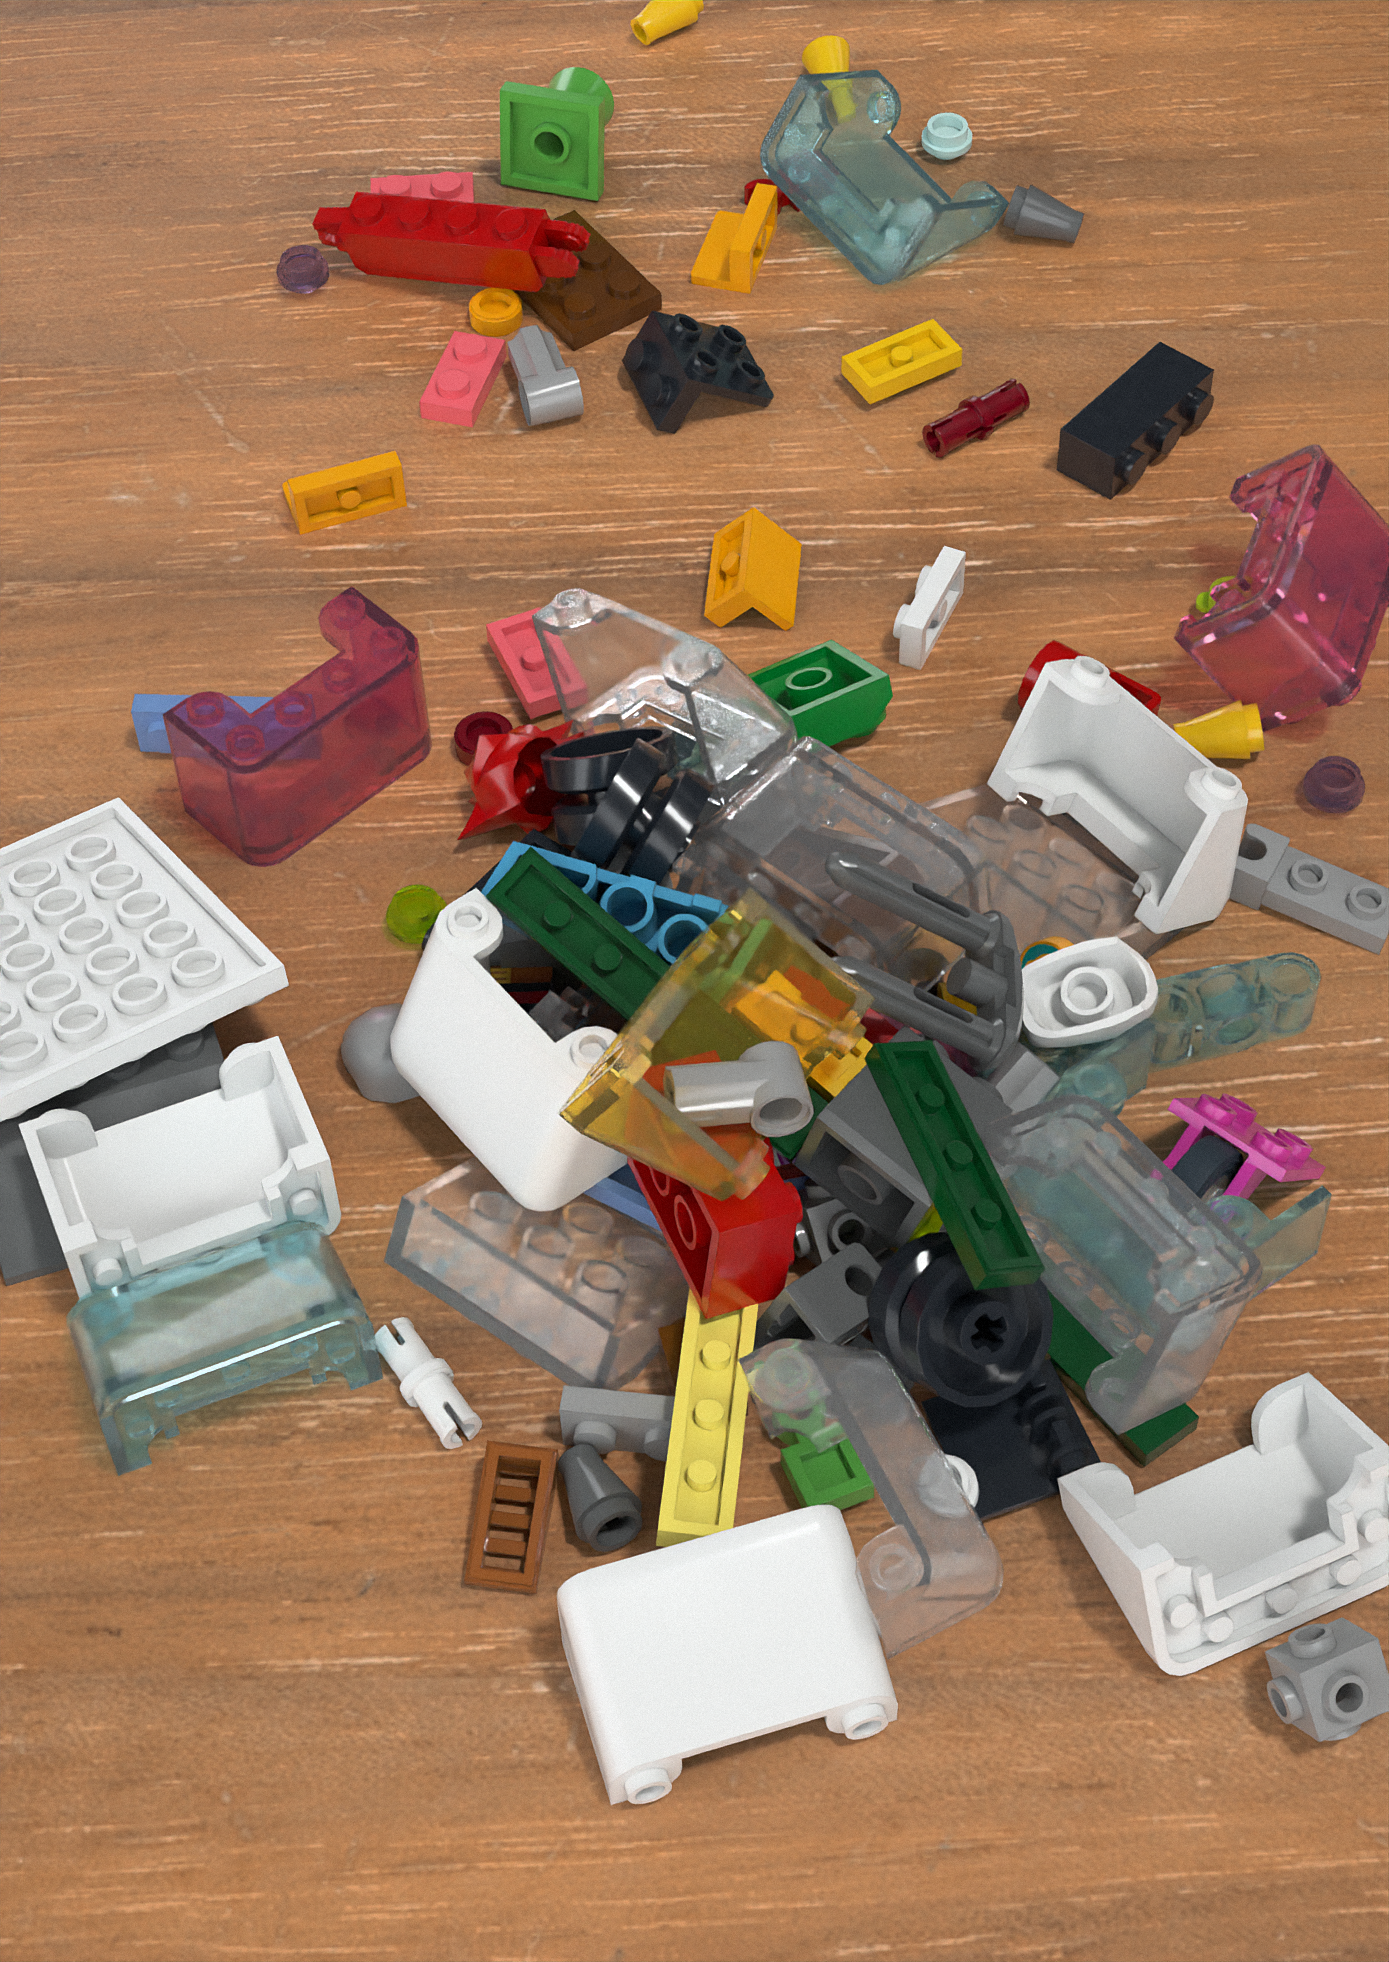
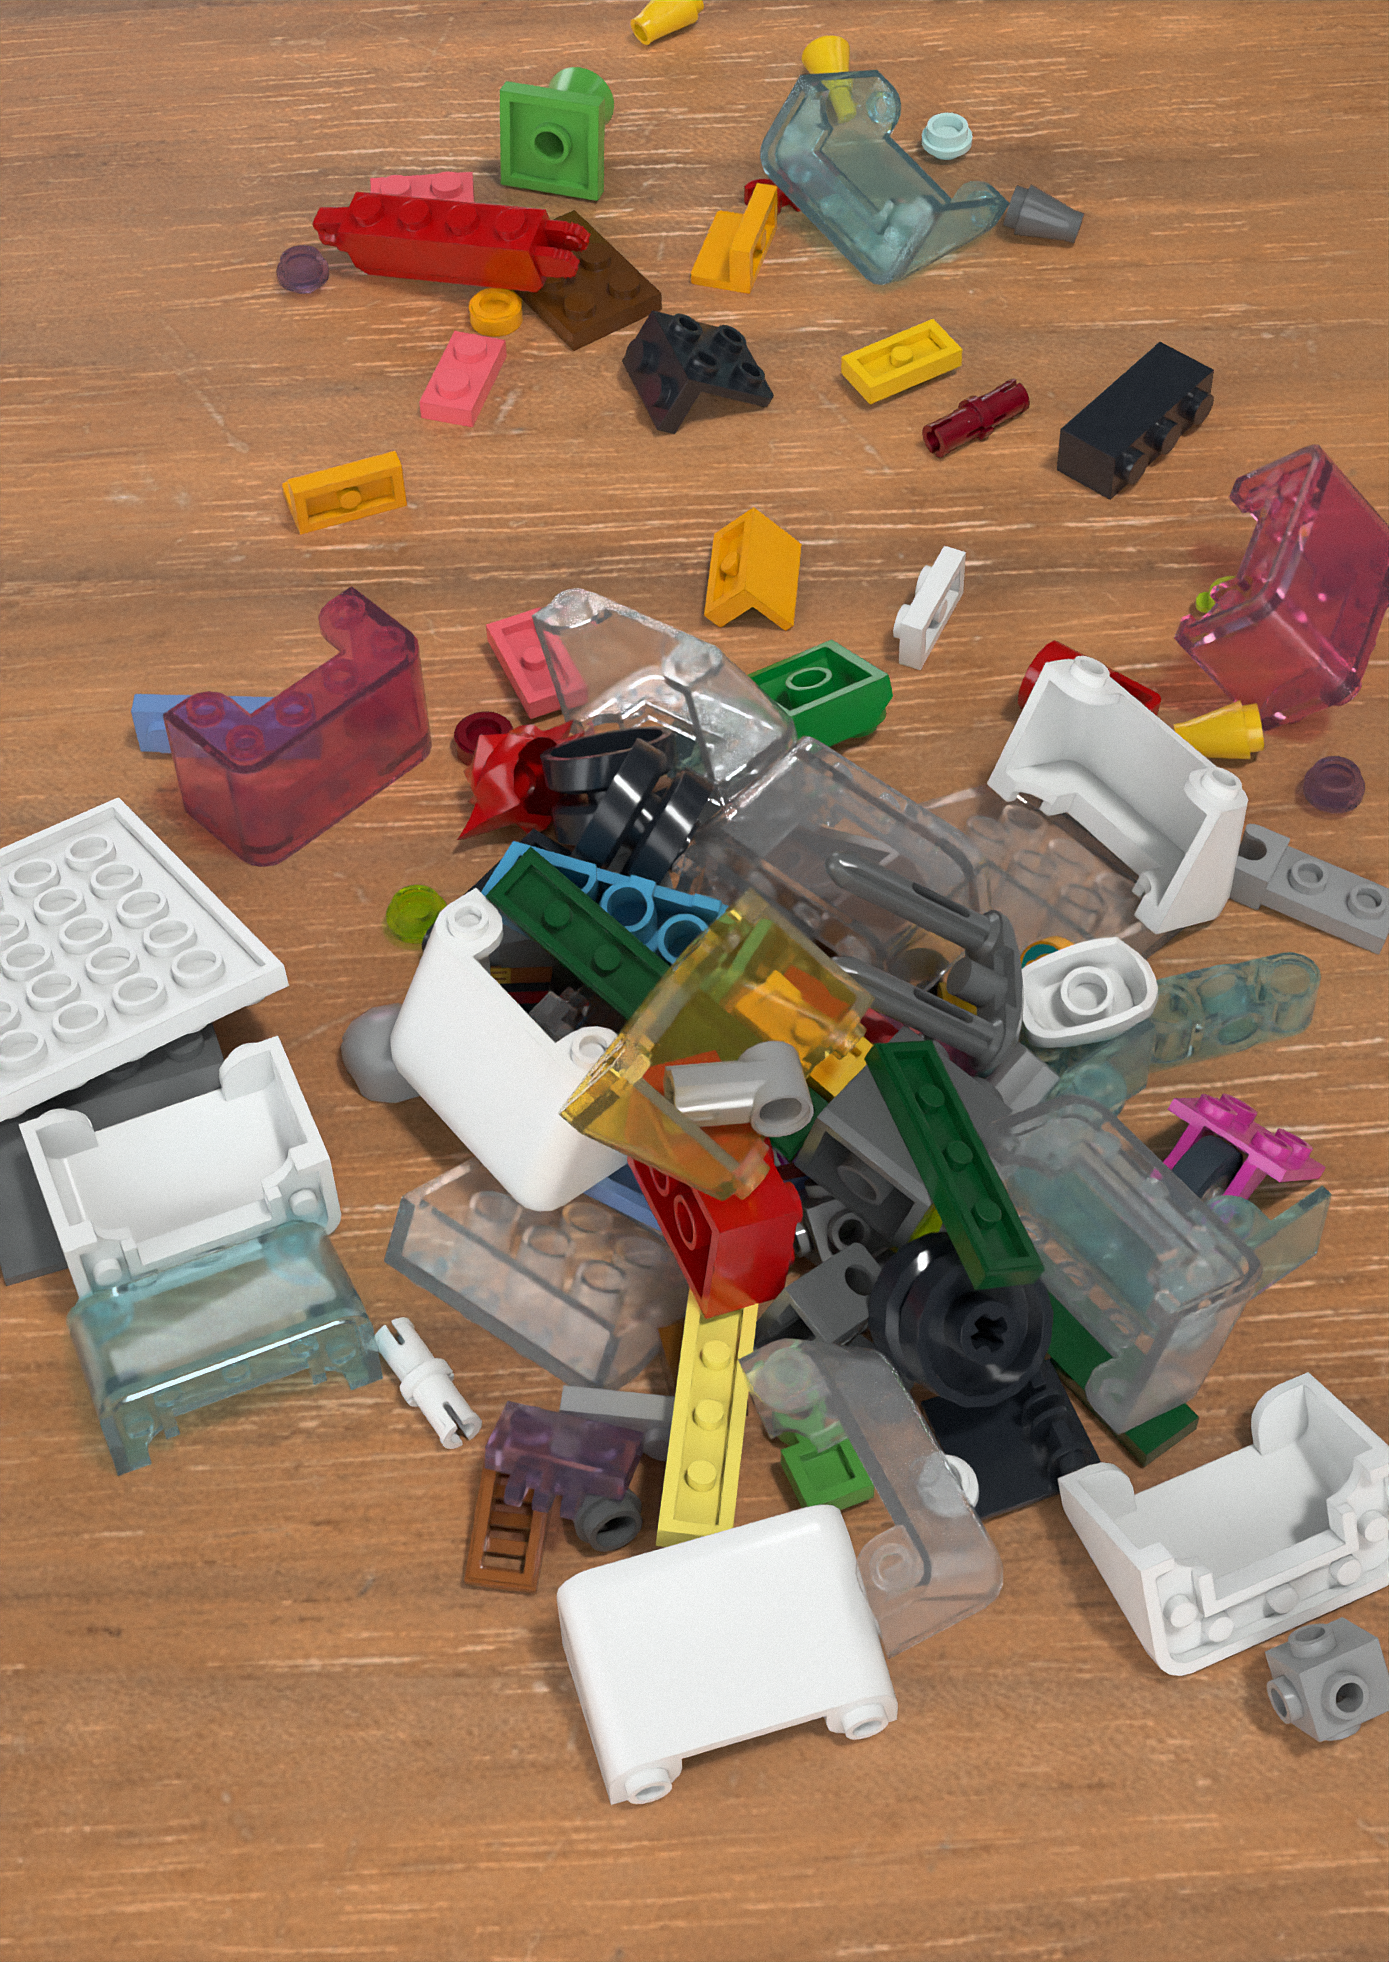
(545, 384): light grey piece -> none
(561, 1457): none -> clear purple hinge

